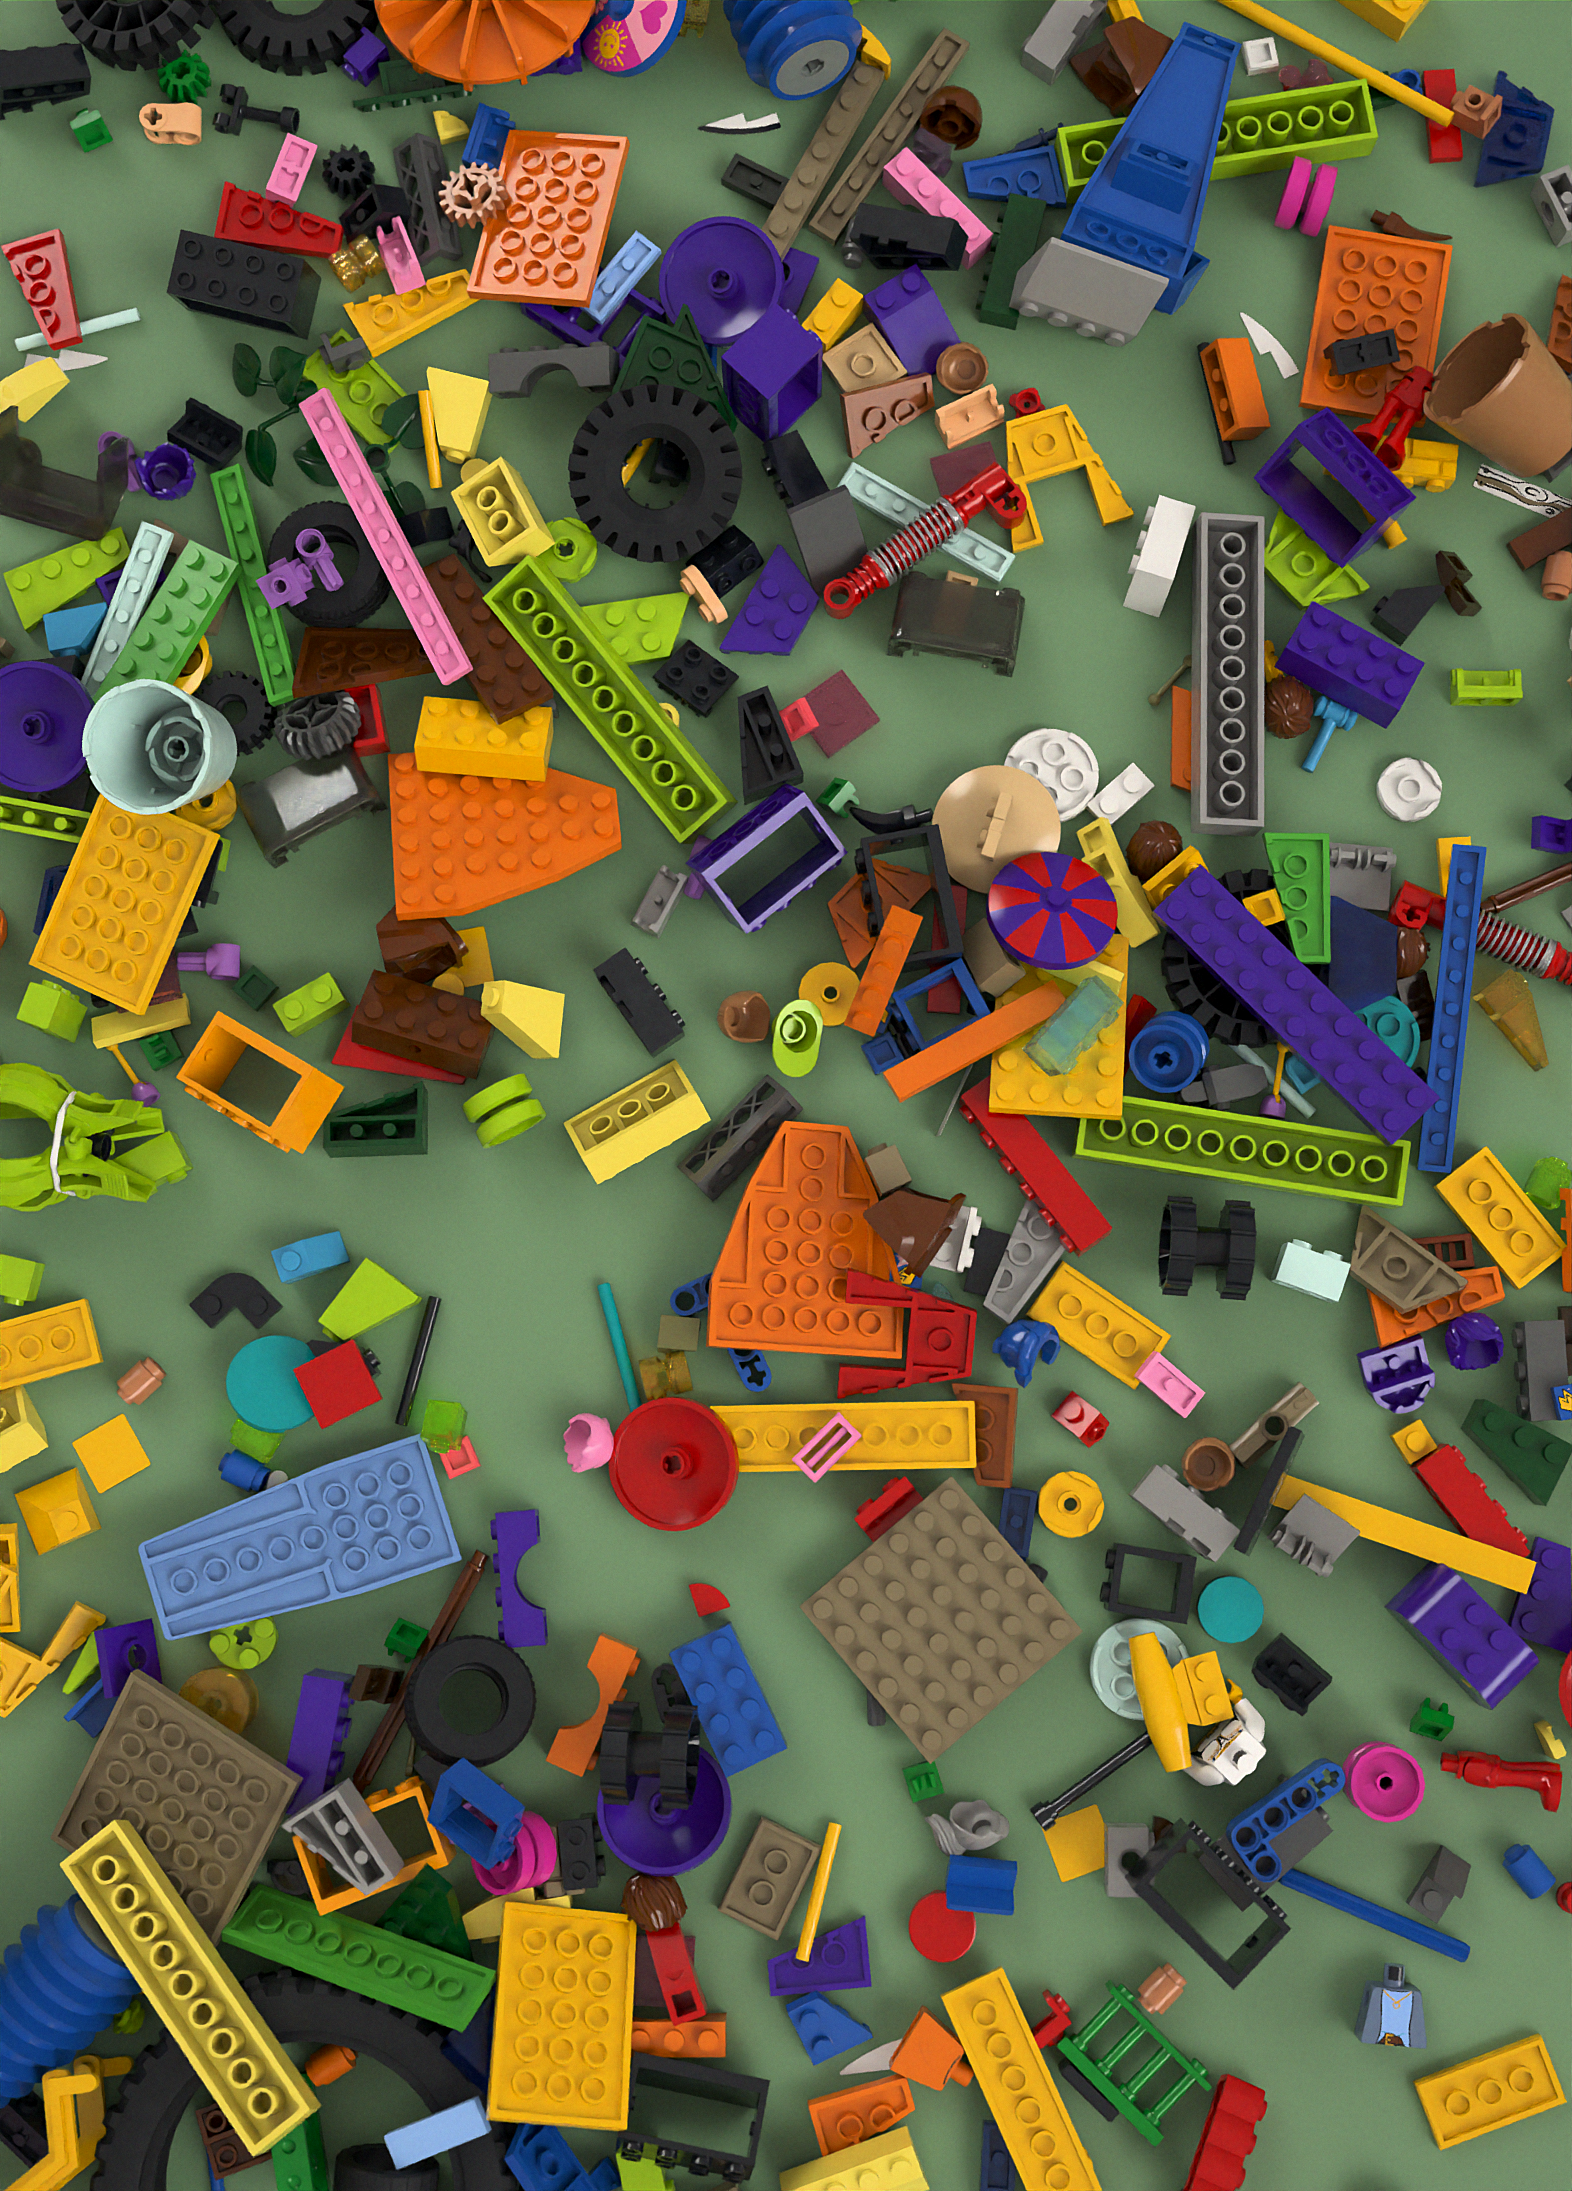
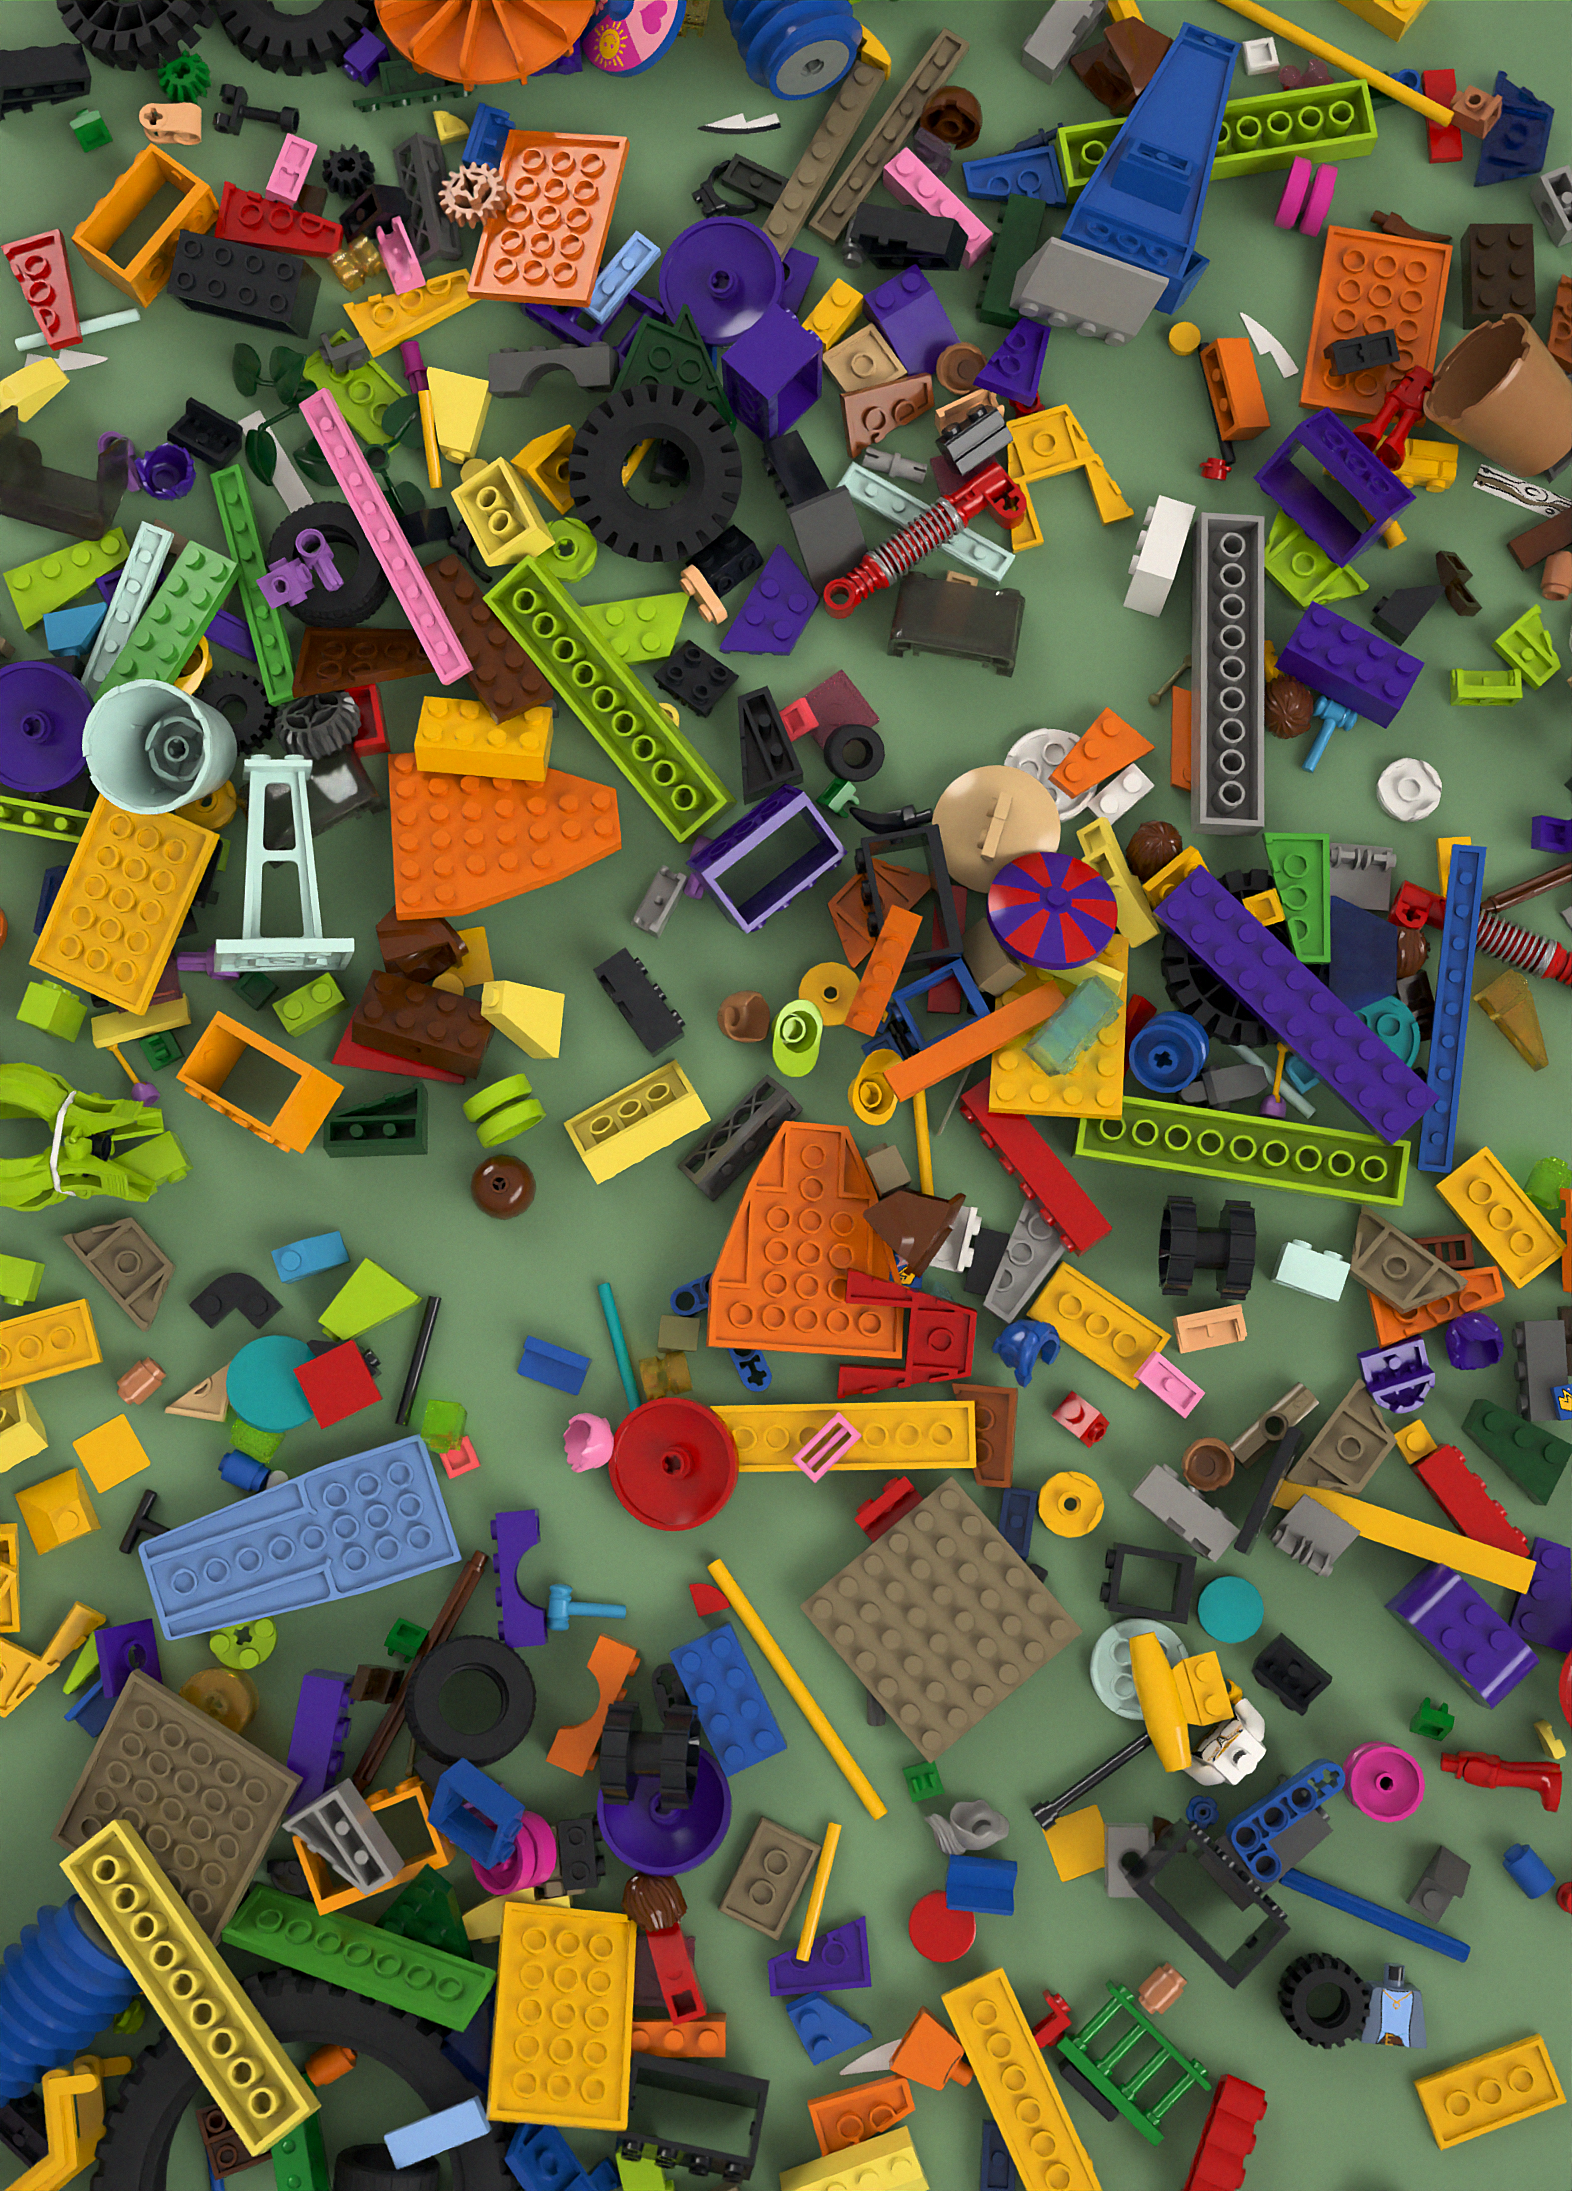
(115, 212): none -> light orange hose
(127, 1266): none -> dark tan wing
(141, 1523): none -> black piece
(205, 1400): none -> tan tile
(232, 635): none -> dark purple tile
(280, 954): none -> light aqua piece
(285, 476): none -> white sticker
(312, 199): none -> dark brown tile
(414, 366): none -> magenta axle
(507, 1201): none -> reddish brown cylinder
(545, 466): none -> yellow slope
(553, 1365): none -> blue panel
(561, 1607): none -> dark azure piece
(713, 203): none -> black helmet
(797, 1689): none -> yellow piece
(869, 1092): none -> yellow piece
(873, 746): none -> black tyre
(894, 465): none -> light grey pin
(923, 1143): none -> yellow piece
(973, 439): none -> brick
(1017, 364): none -> dark purple wing
(1099, 753): none -> orange wing
(1184, 338): none -> yellow tile
(1198, 1803): none -> blue plate
(1209, 1328): none -> light nougat hinge
(1215, 469): none -> red plate
(1343, 2020): none -> black tyre
(1346, 1447): none -> dark tan wing
(1497, 273): none -> dark brown brick
(1529, 649): none -> lime wing

